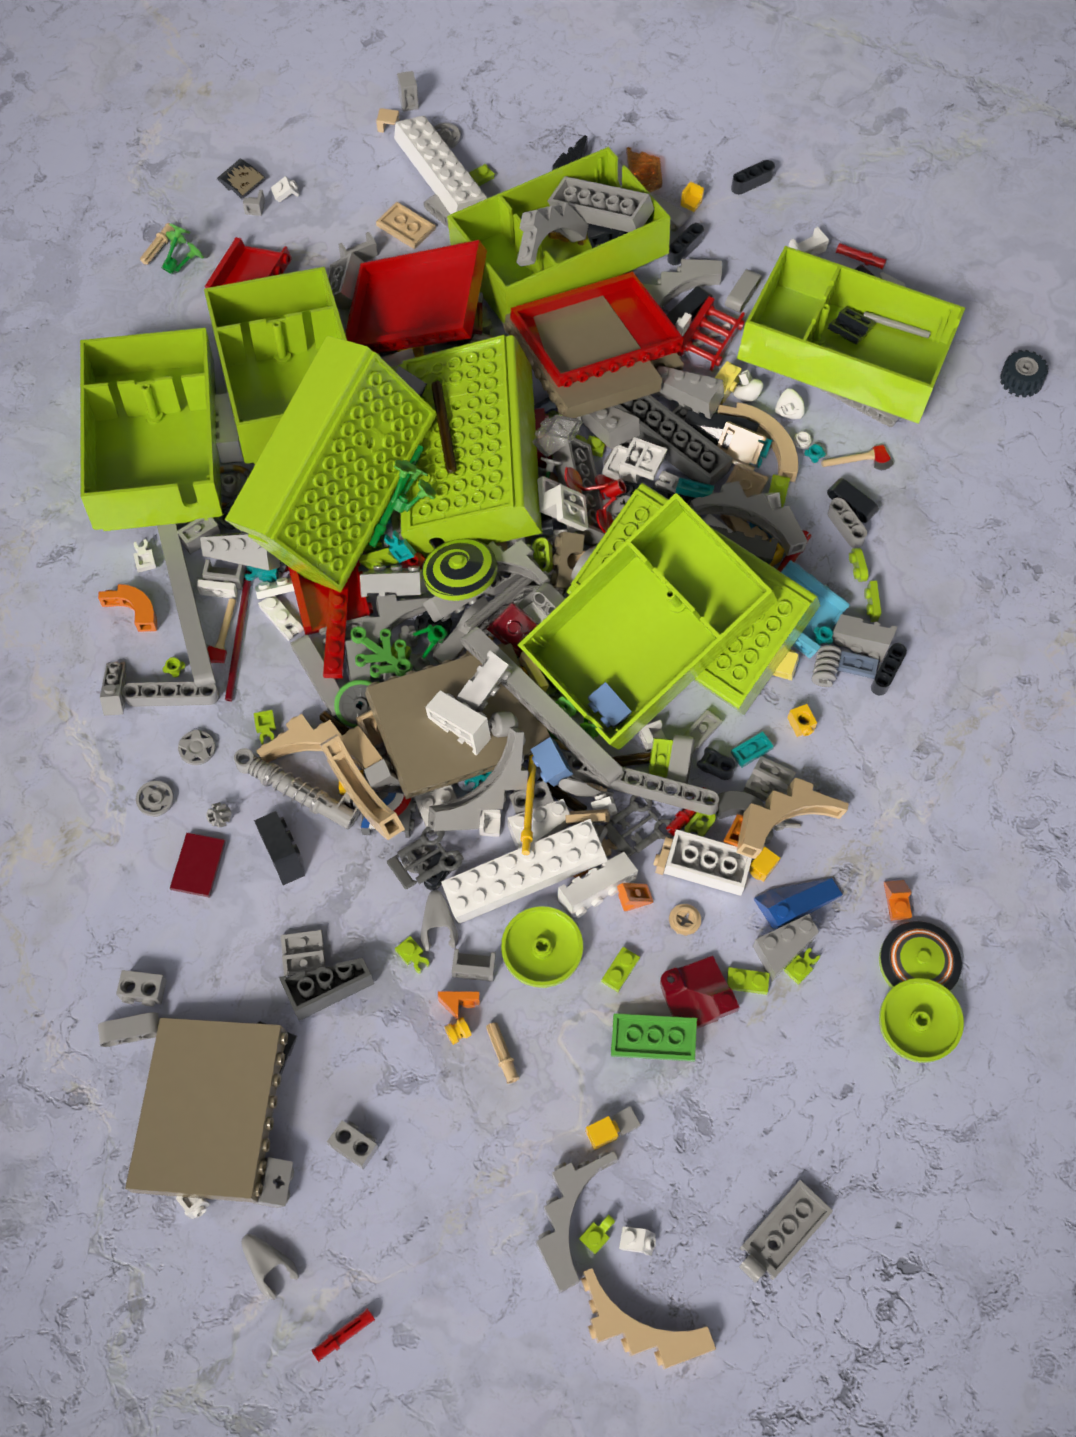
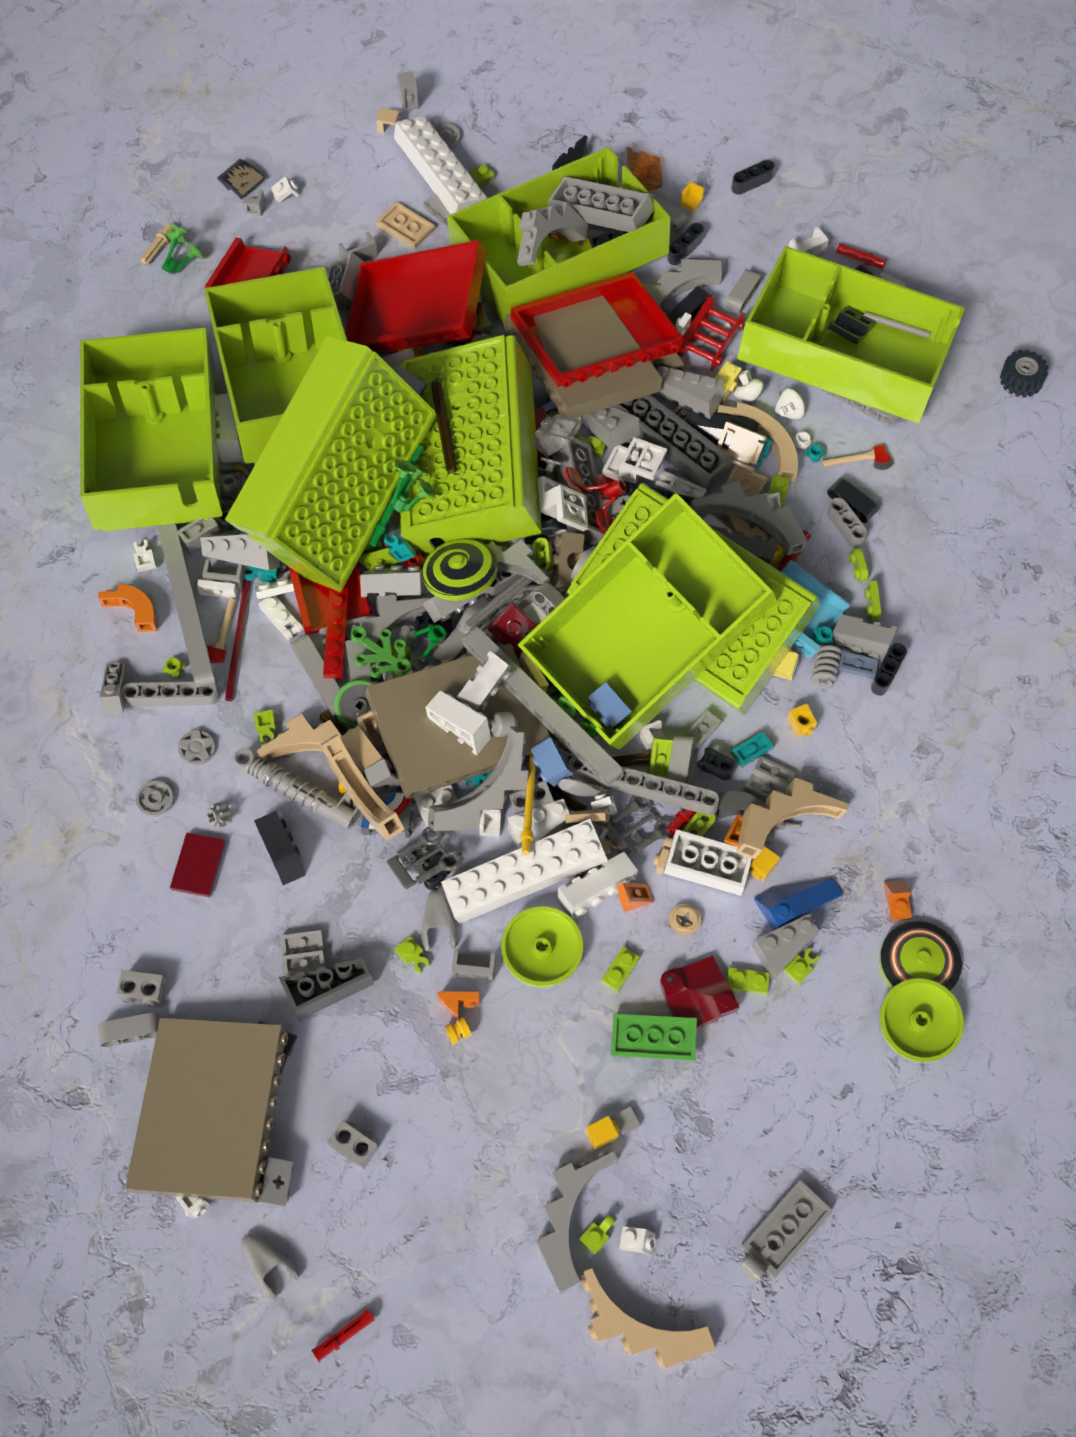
(502, 1053): tan axle -> none
(693, 488): teal plate -> none

